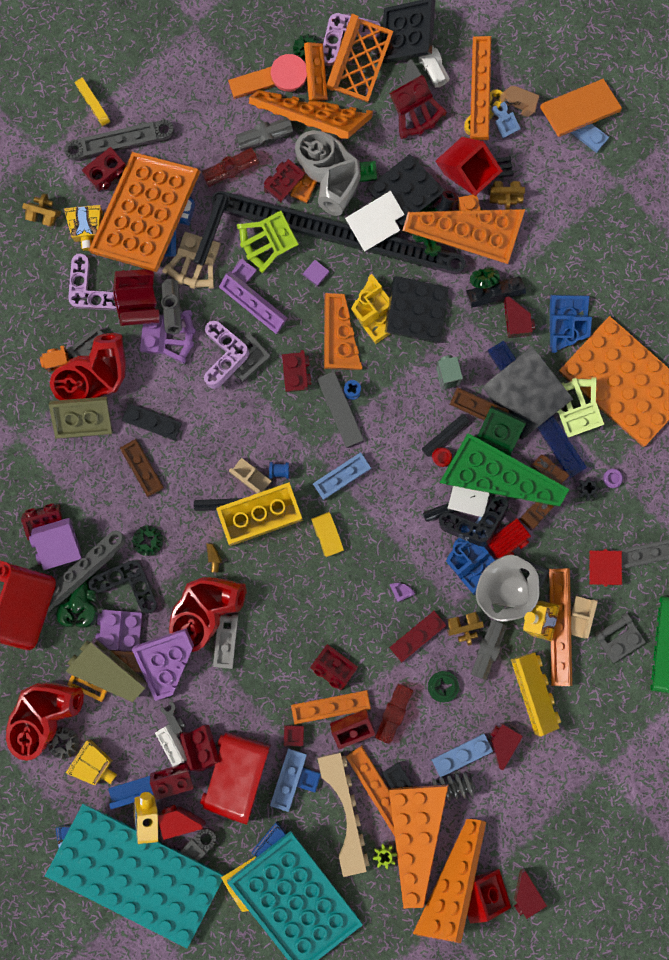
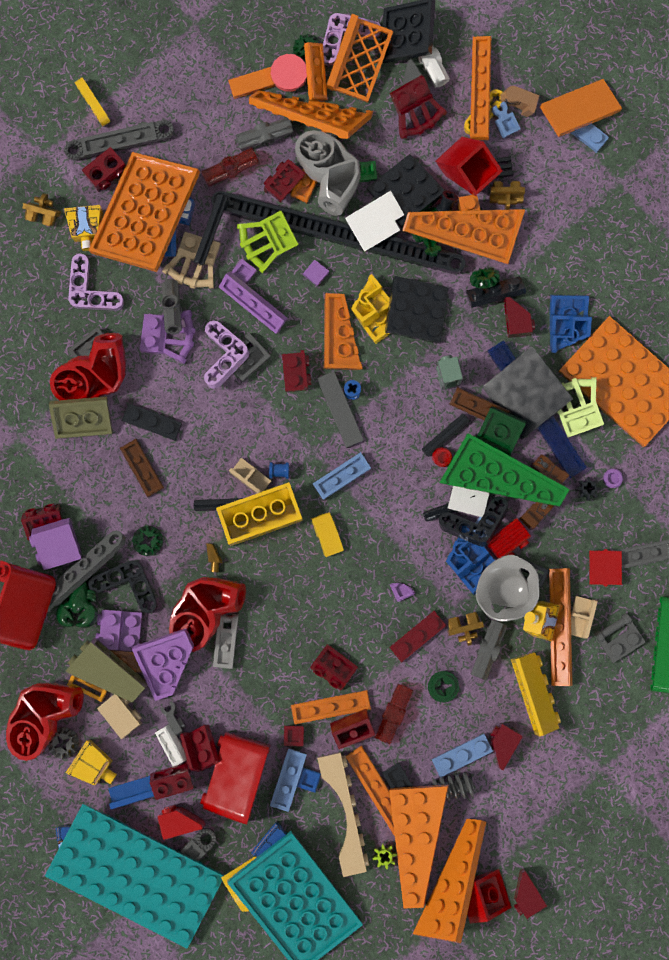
(54, 358): orange brick -> none
(120, 715): none -> tan brick
(135, 297): dark red piece -> none
(144, 809): yellow torso -> none

